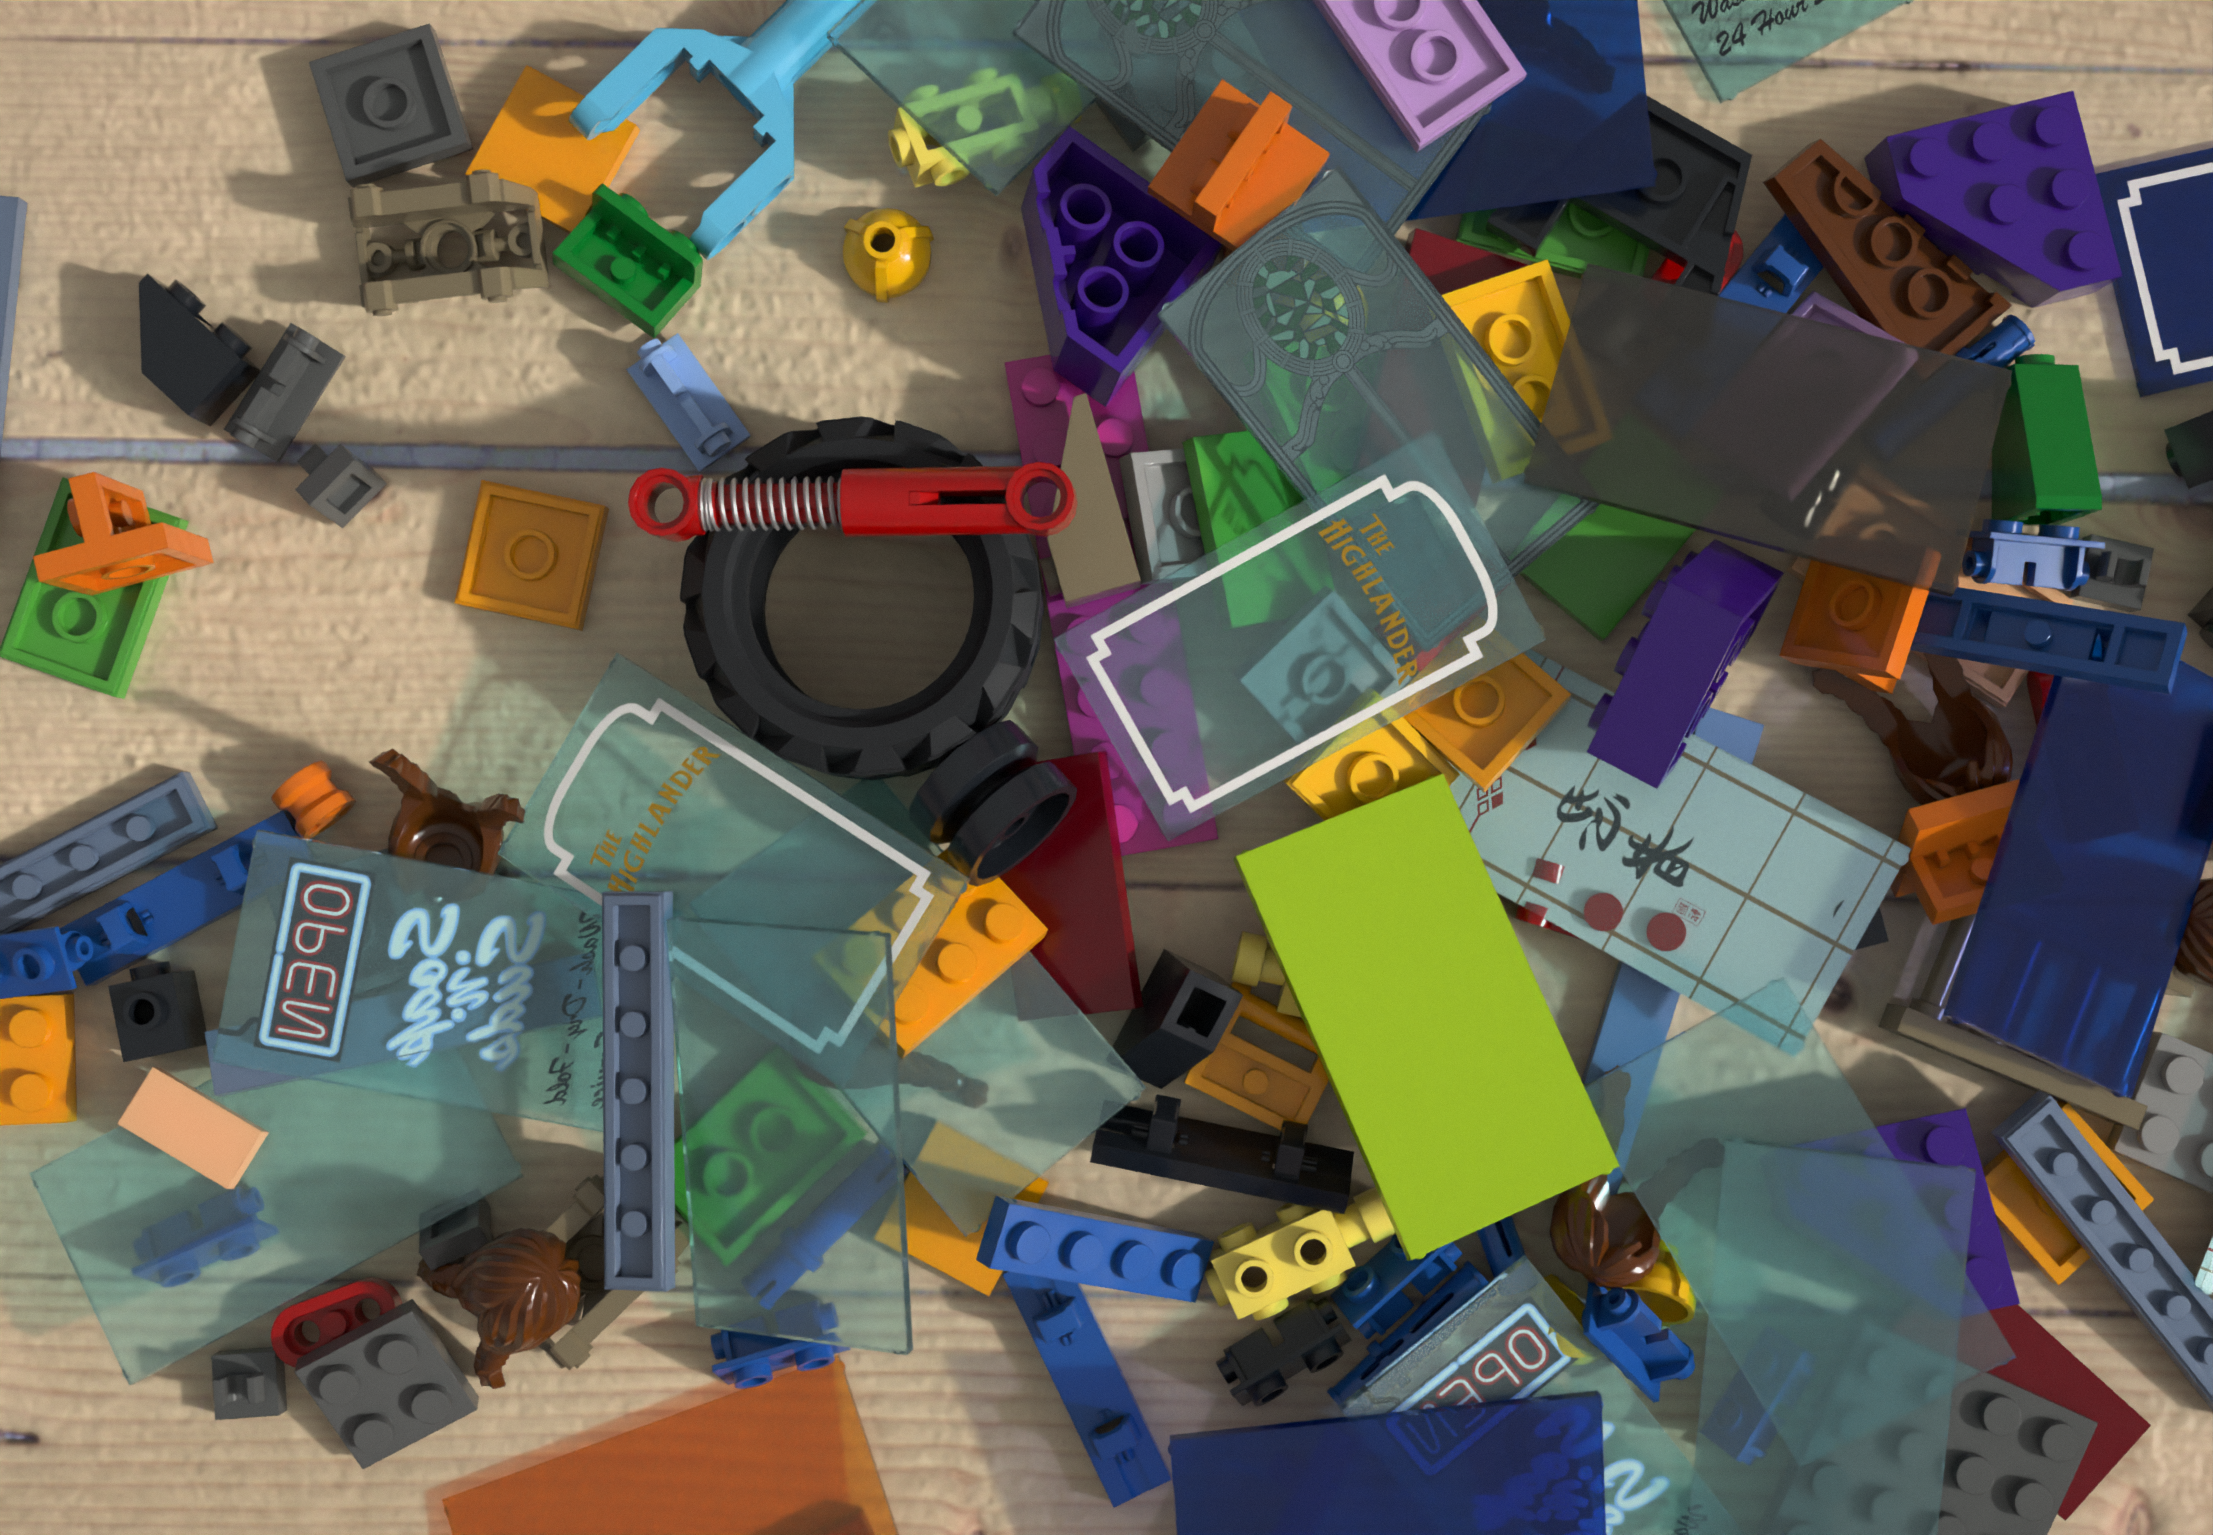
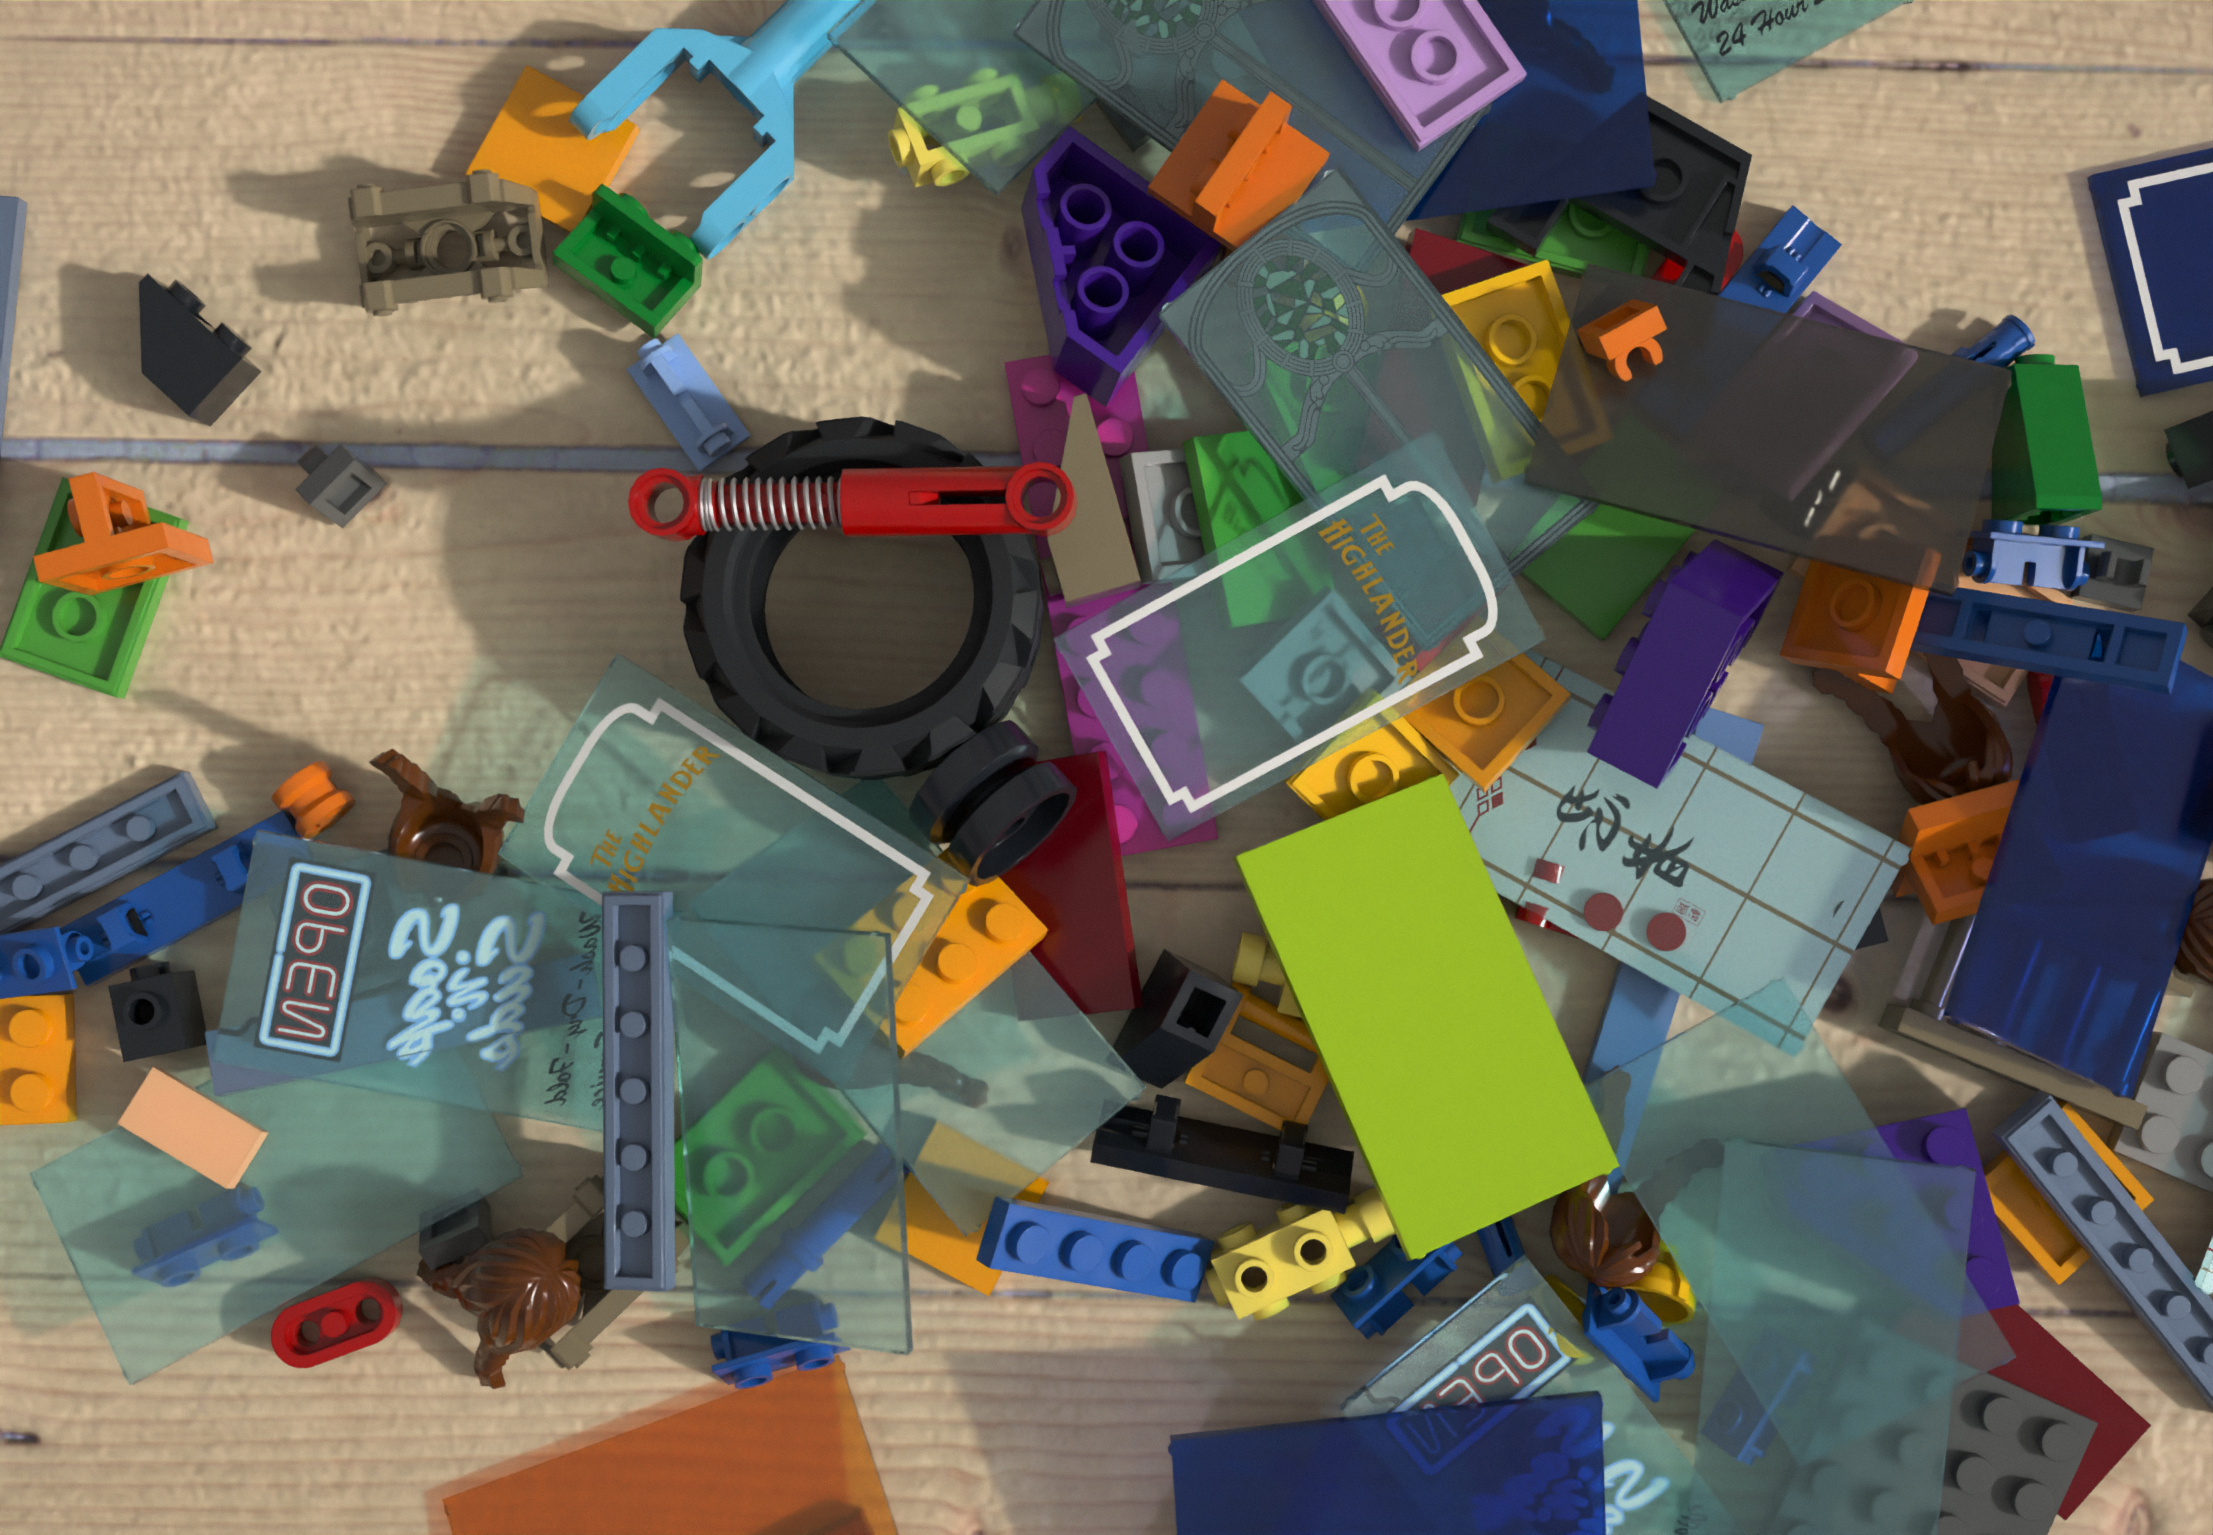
(248, 1383): dark grey tile -> none
(284, 392): dark grey hinge -> none
(387, 1384): dark grey plate -> none
(391, 105): dark grey plate -> none
(531, 555): light orange tile -> none
(889, 272): yellow piece -> none
(1090, 1384): blue hinge -> none
(1266, 1368): black hinge -> none
(1428, 1315): blue pin -> none
(1621, 331): none -> orange tile
(1881, 257): reddish brown wing -> none
(2006, 197): dark purple brick -> none

